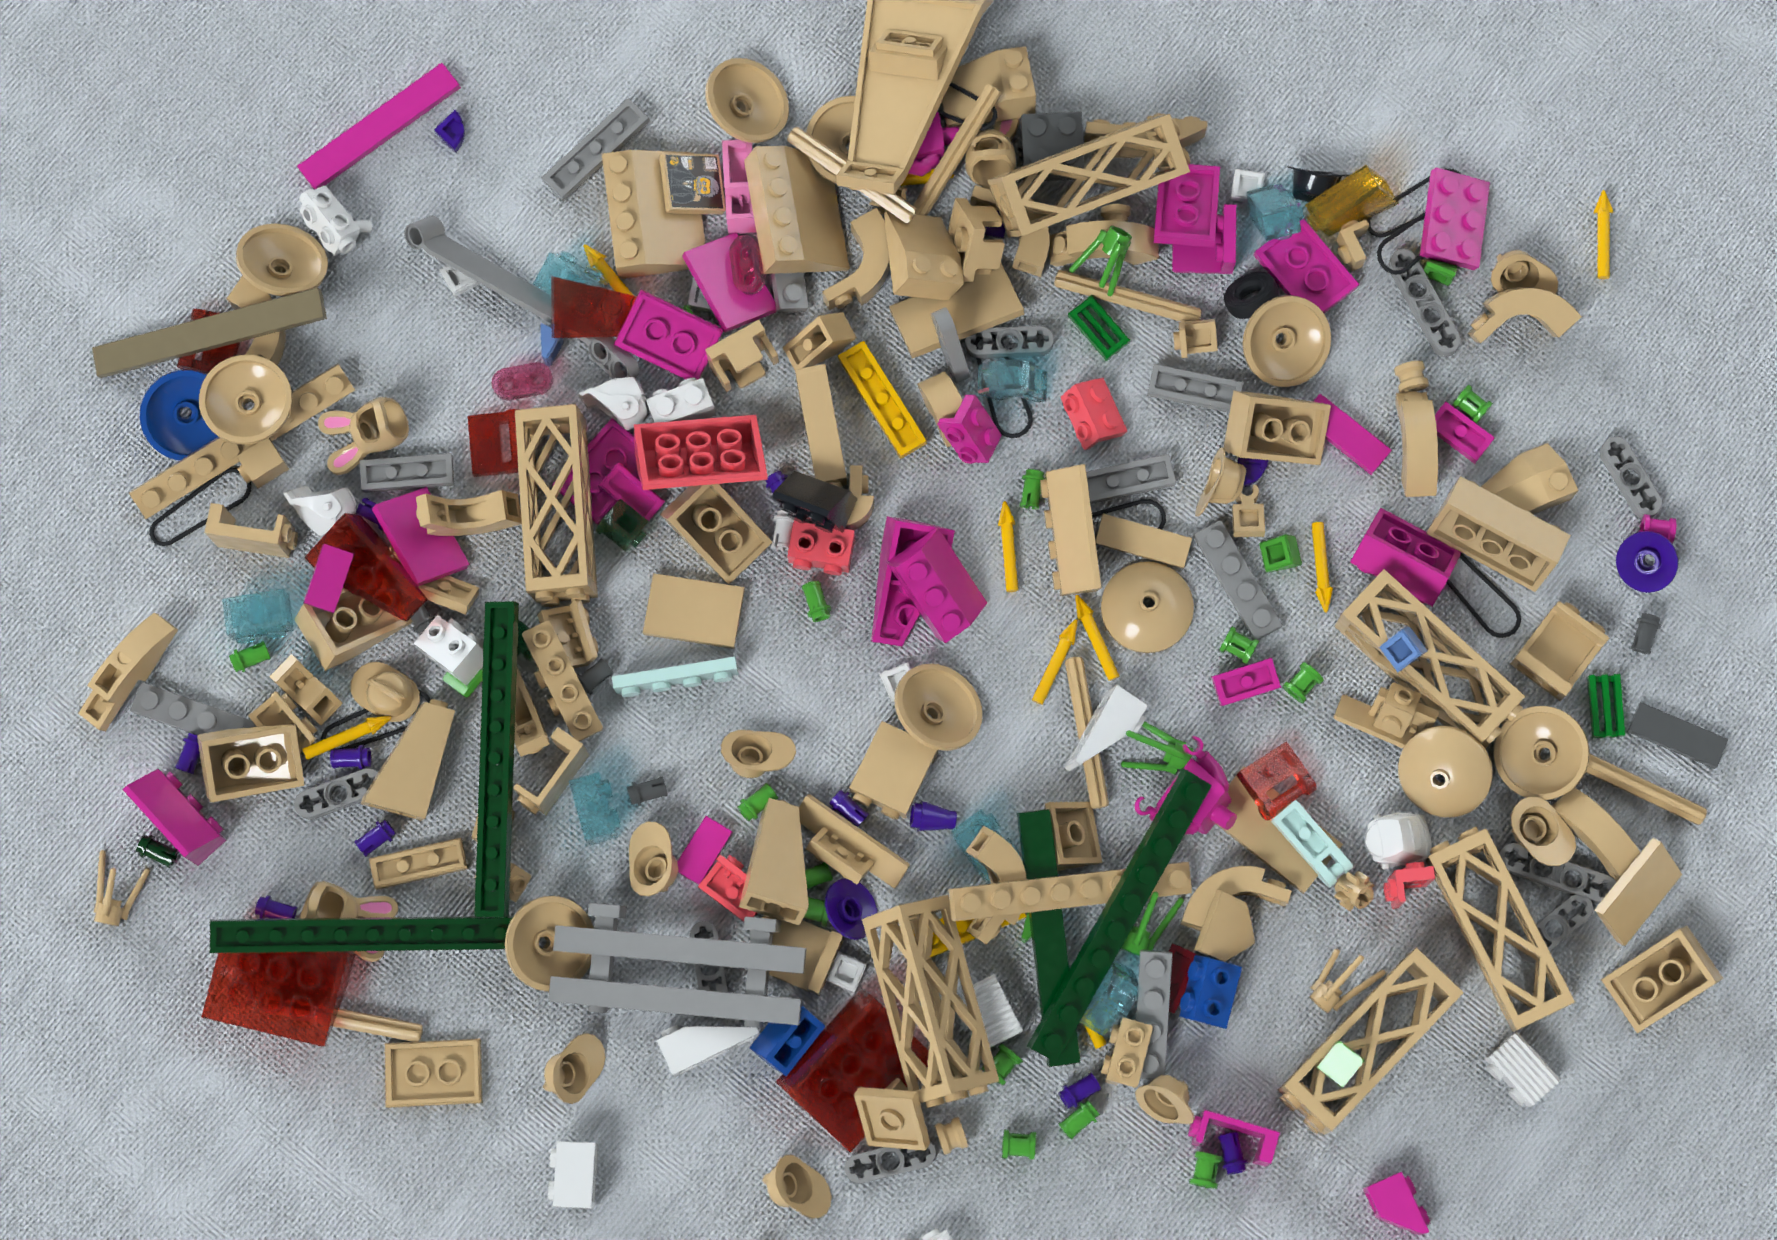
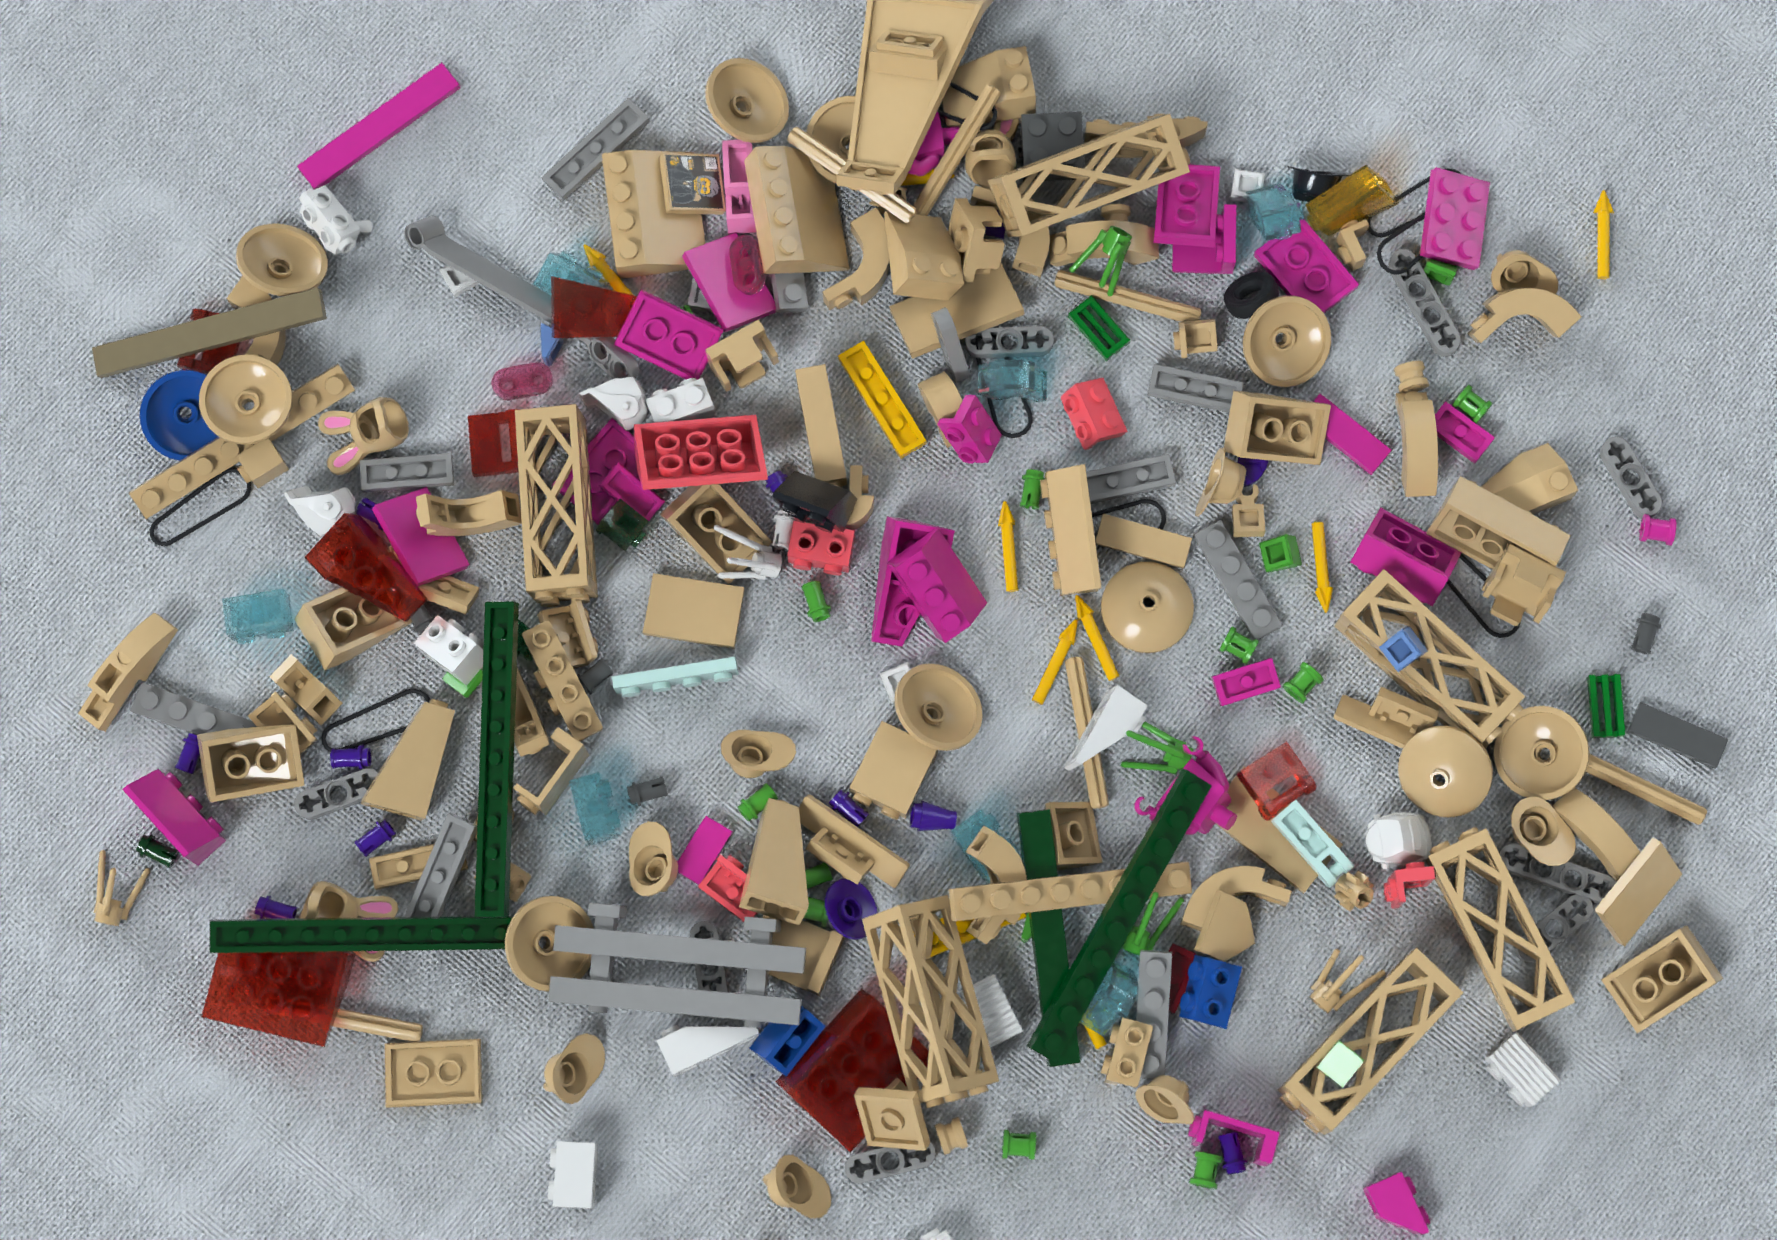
(225, 534): tan panel -> none
(249, 656): bright green pin -> none
(328, 578): dark pink tile -> none
(371, 725): yellow piece -> none
(385, 691): tan piece -> none
(442, 867): none -> light grey plate
(451, 131): dark purple tile -> none
(762, 564): none -> white plant
(819, 340): tan slope -> none
(846, 972): white tile -> none
(1004, 1062): bright green bush -> none
(1079, 1091): dark purple pin -> none
(1079, 1119): bright green pin -> none
(1397, 710): tan bracket -> none
(1522, 585): none -> tan panel
(1560, 649): tan panel -> none
(1635, 570): dark purple dish -> none

